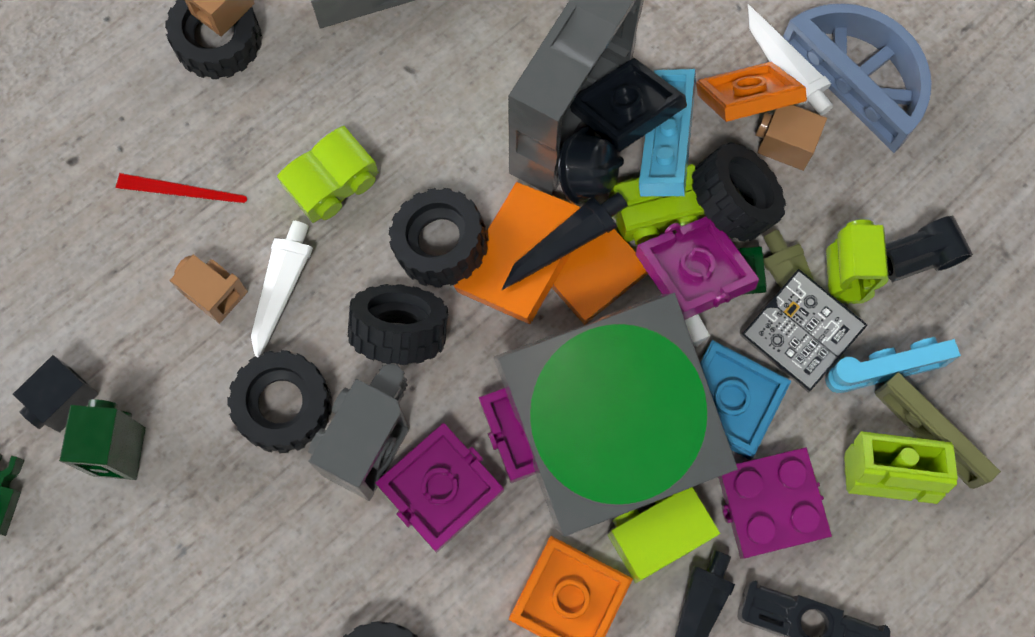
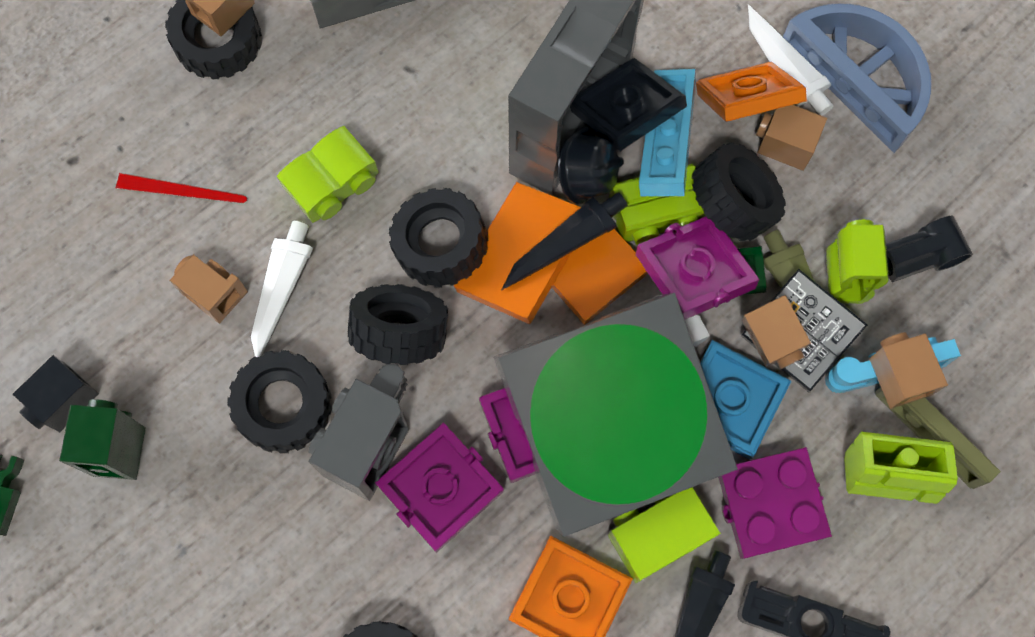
(777, 333): none -> medium nougat brick
(907, 369): none -> medium nougat brick

